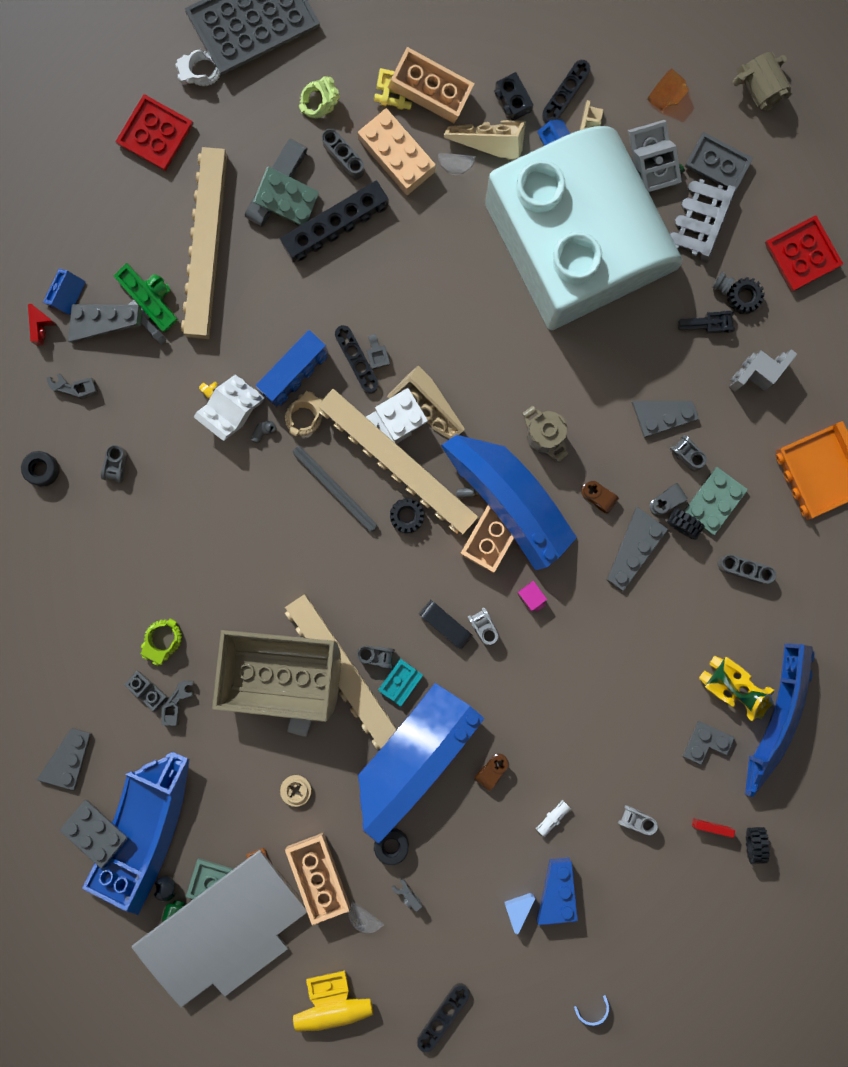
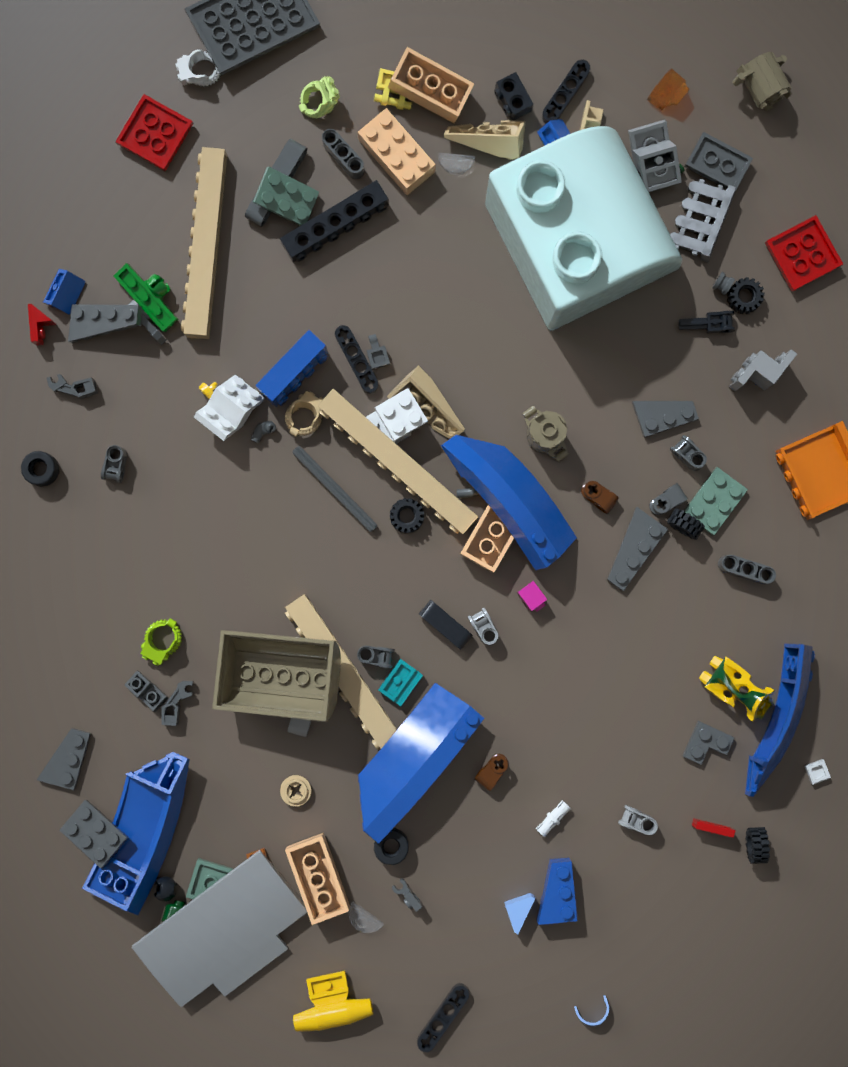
(817, 771): none -> white tile

